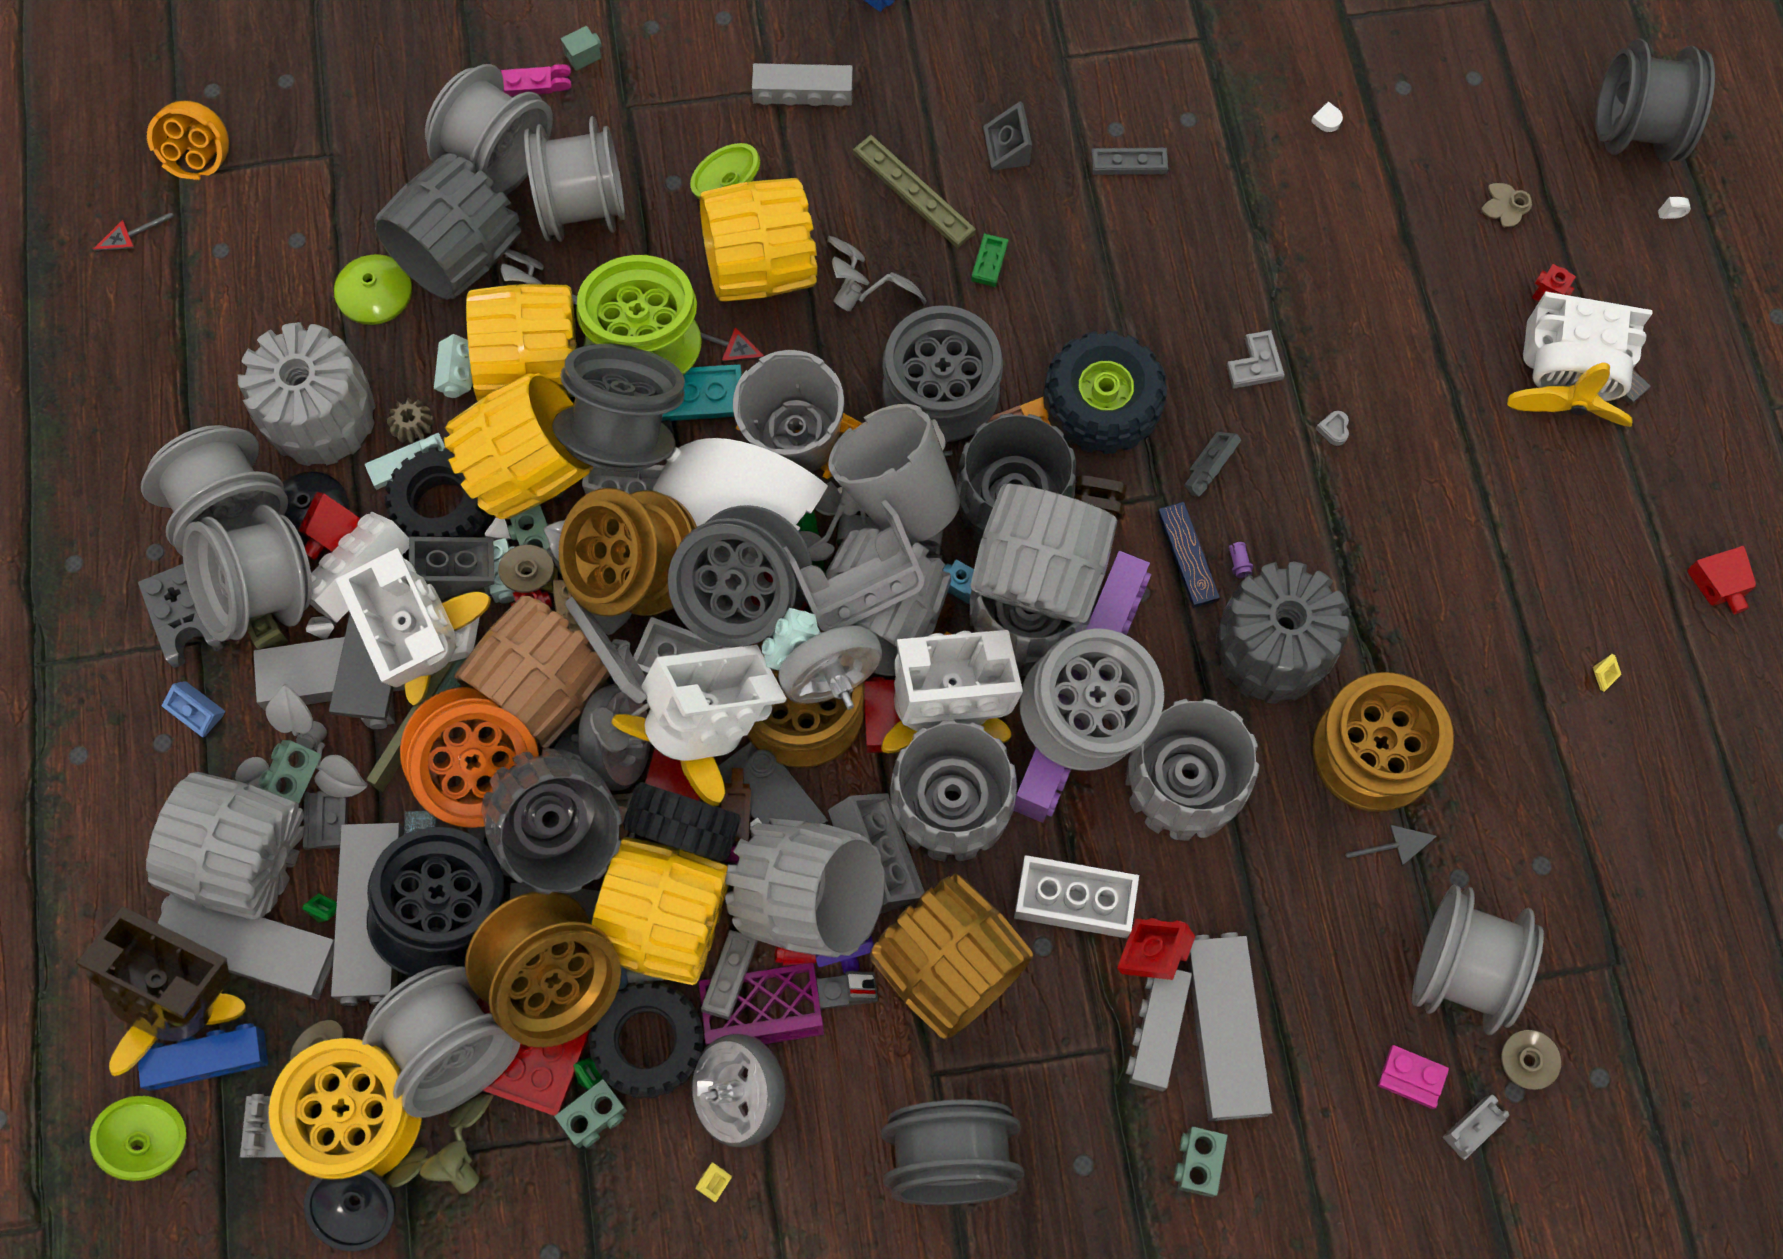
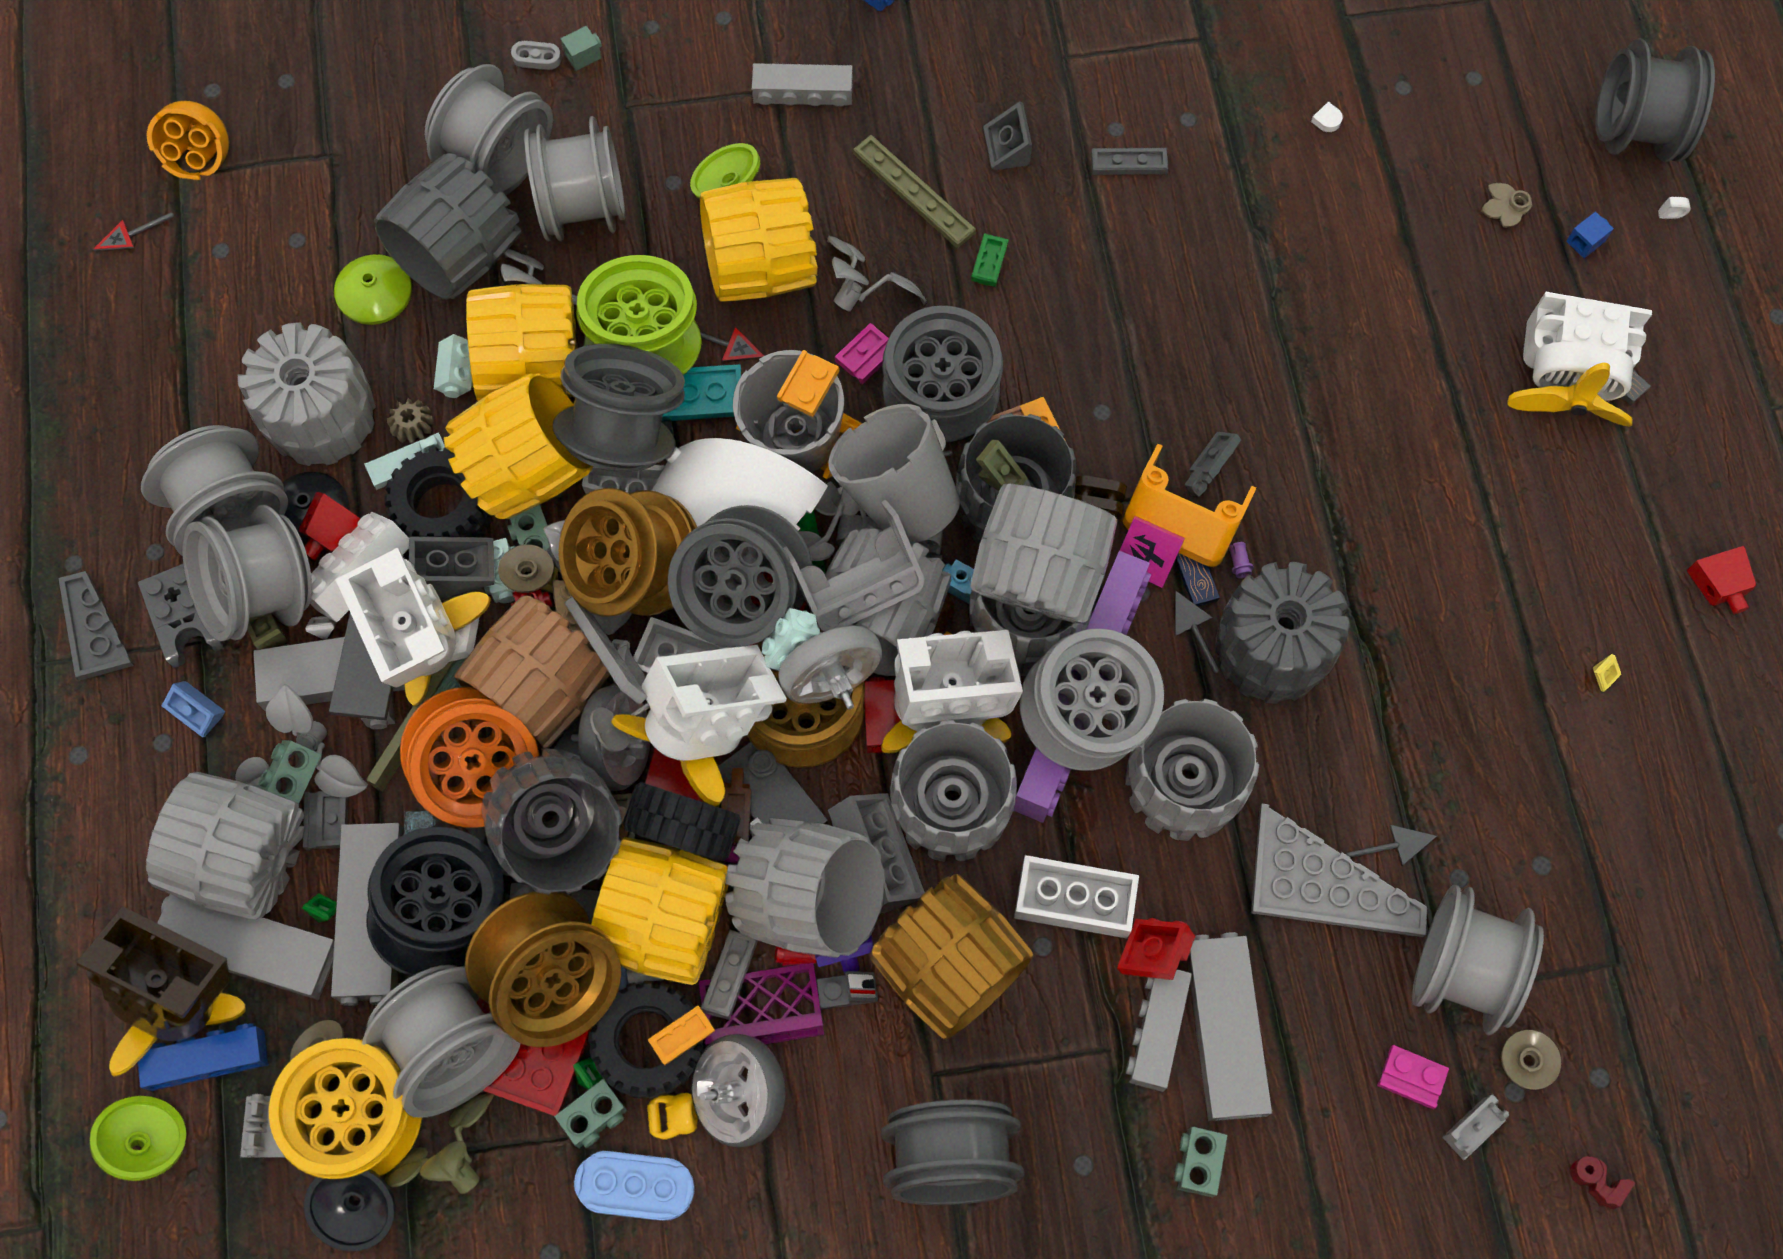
(91, 633): none -> dark grey wing
(498, 530): white slope -> none
(536, 80): dark pink hinge -> none
(537, 55): none -> light grey plate
(634, 1185): none -> light blue tile
(679, 1112): none -> yellow piece
(681, 1035): none -> light orange plate
(713, 1182): light yellow slope -> none
(808, 383): none -> light orange plate
(863, 354): none -> dark pink plate
(999, 466): none -> olive slope
(1105, 392): black wheel -> none
(1154, 546): none -> dark pink tile
(1188, 617): none -> dark grey piece
(1205, 531): none -> light orange windscreen
(1262, 365): light grey tile -> none
(1314, 883): none -> light grey wing
(1334, 428): light grey tile -> none
(1424, 726): pearl gold wheel -> none
(1556, 280): red brick -> none
(1589, 234): none -> blue brick
(1593, 1173): none -> dark red leg

